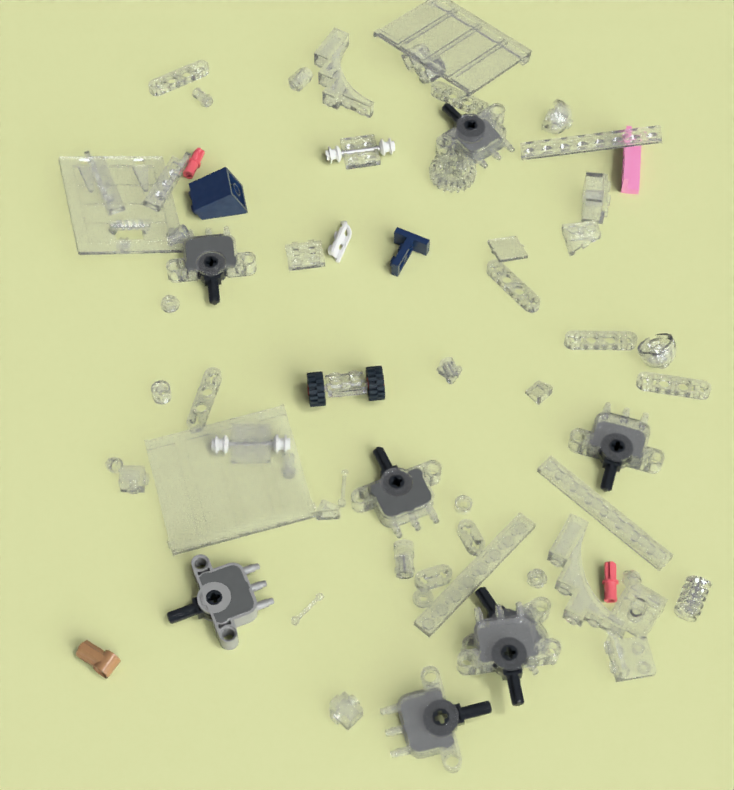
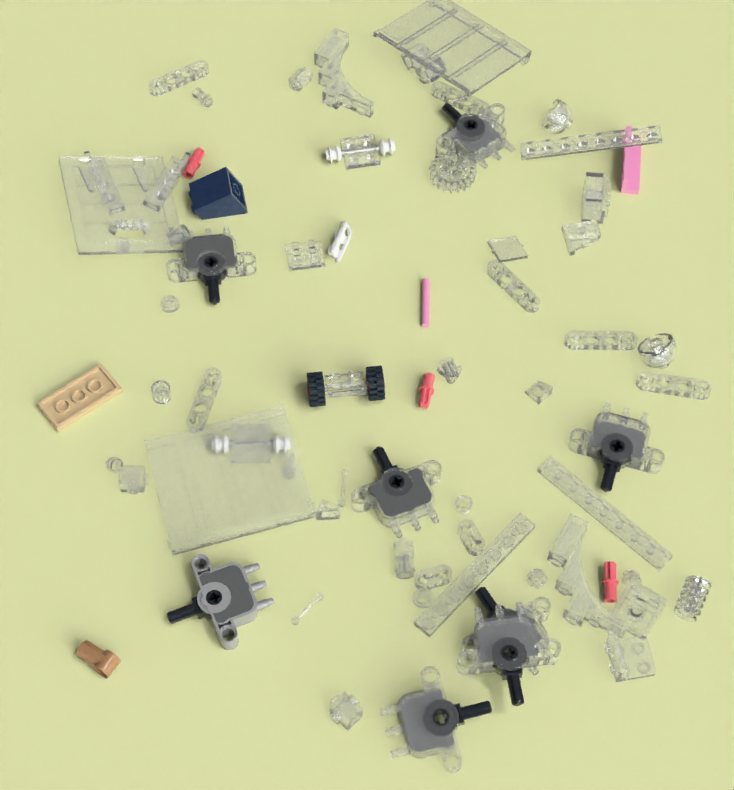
(79, 397): none -> tan tile
(408, 243): dark blue bracket -> none
(425, 302): none -> bright pink bar
(426, 390): none -> coral axle

